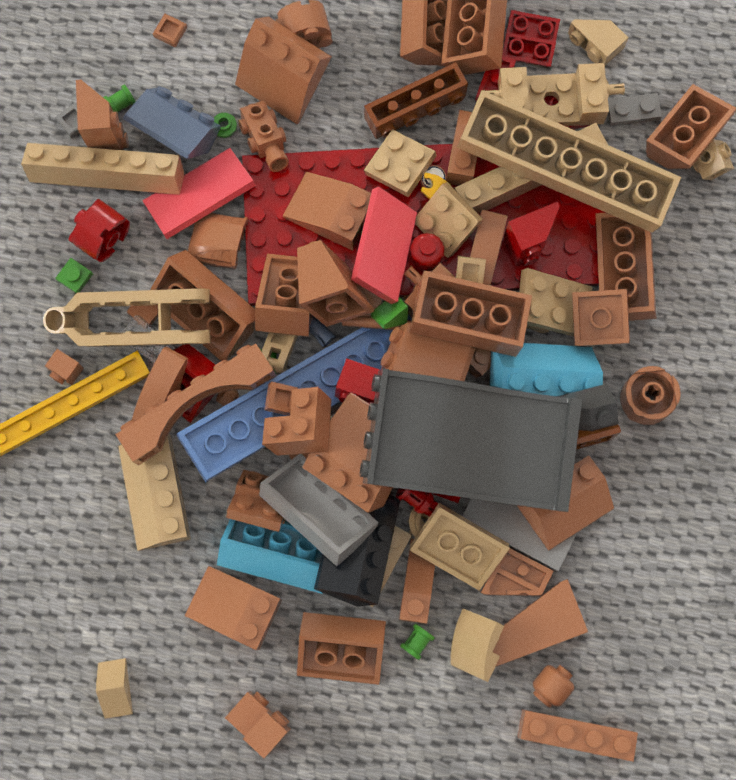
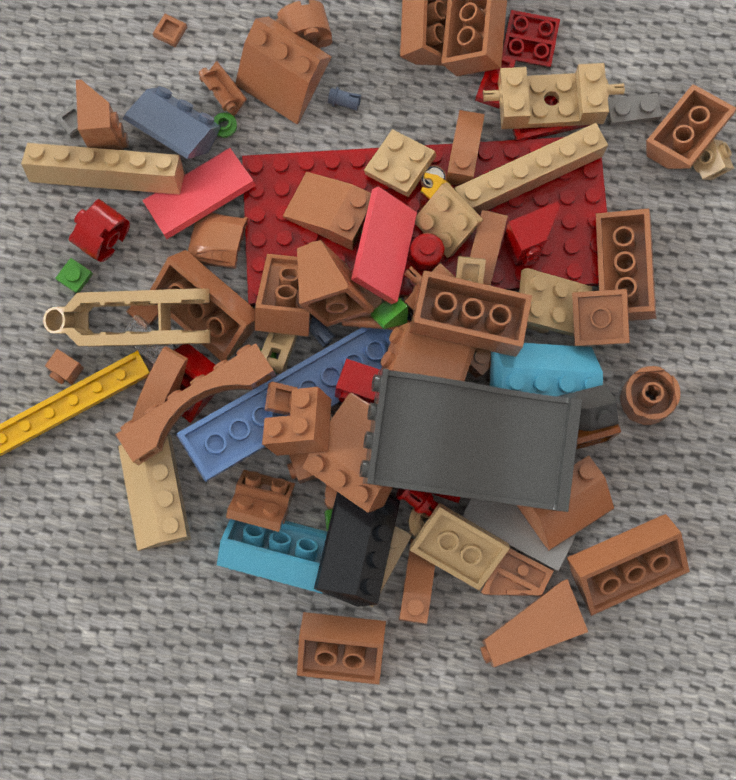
(114, 688): tan slope -> none
(120, 99): bright green bush -> none
(223, 87): none -> nougat hinge
(227, 396): nougat hinge -> none
(233, 608): nougat slope -> none
(256, 121): nougat brick -> none
(258, 723): nougat brick -> none
(317, 510): light grey slope -> none
(344, 98): none -> sand blue pin
(416, 100): dark orange brick -> none
(417, 641): bright green bush -> none
(474, 644): tan slope -> none
(553, 685): nougat head -> none
(569, 162): tan brick -> none
(577, 735): nougat arch -> none
(598, 38): tan slope -> none
(629, 564): none -> nougat slope

